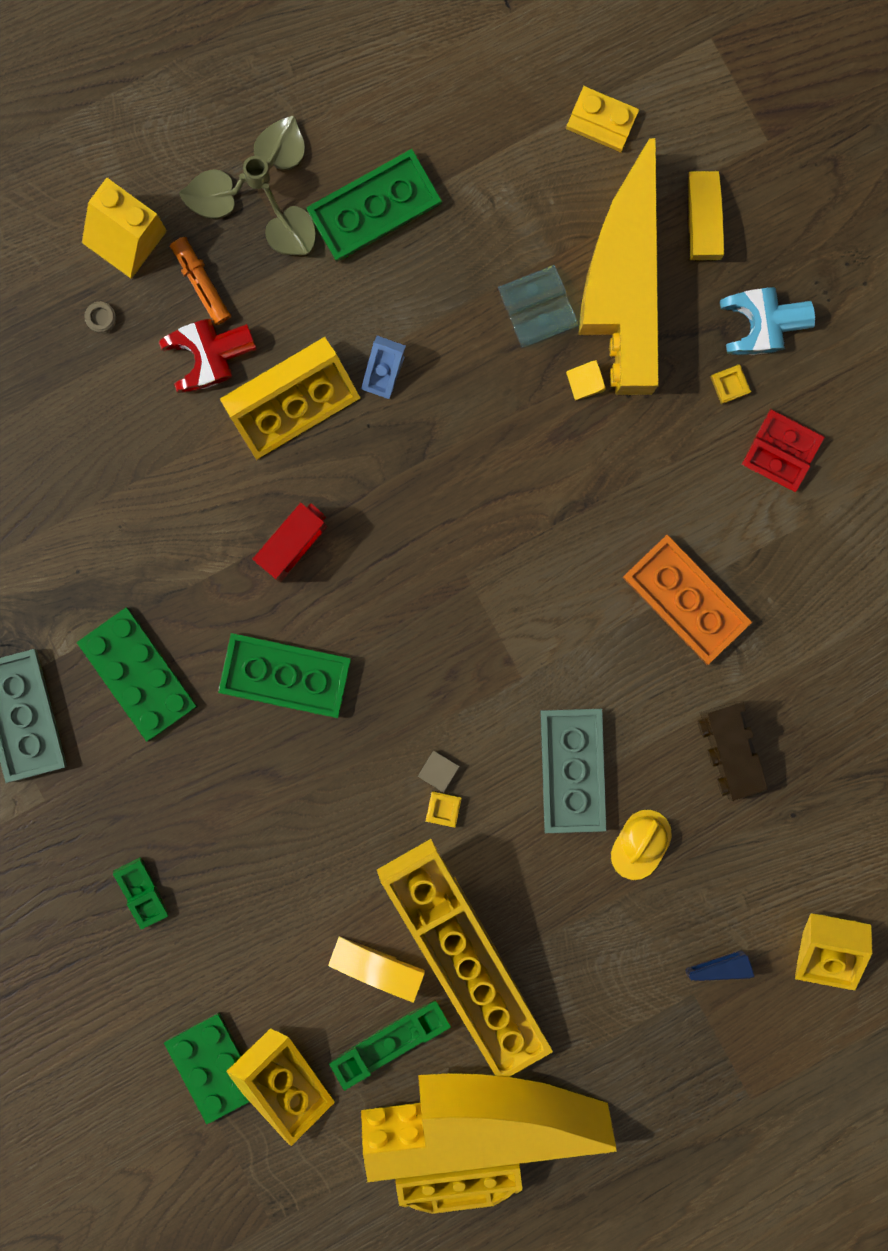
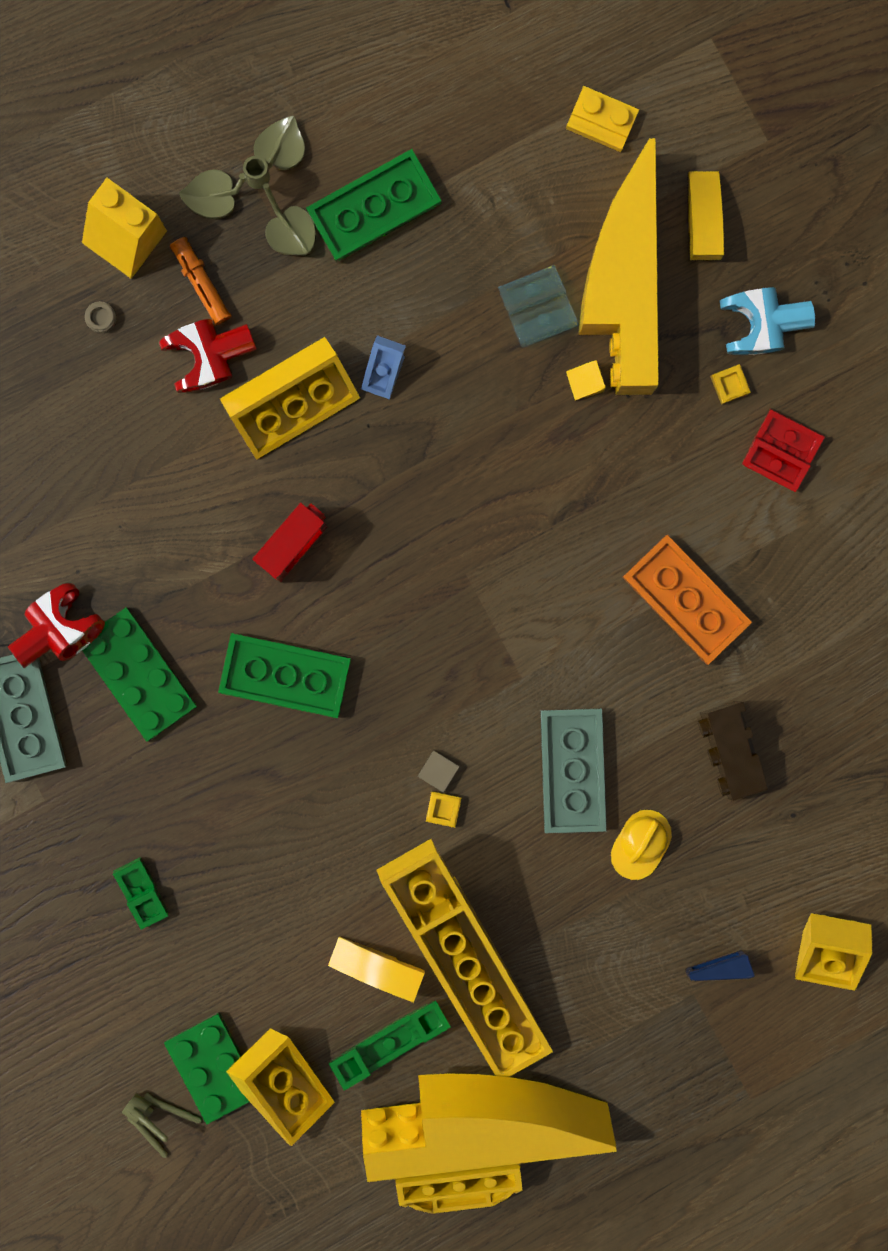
(53, 630): none -> red connector
(139, 1111): none -> olive plant

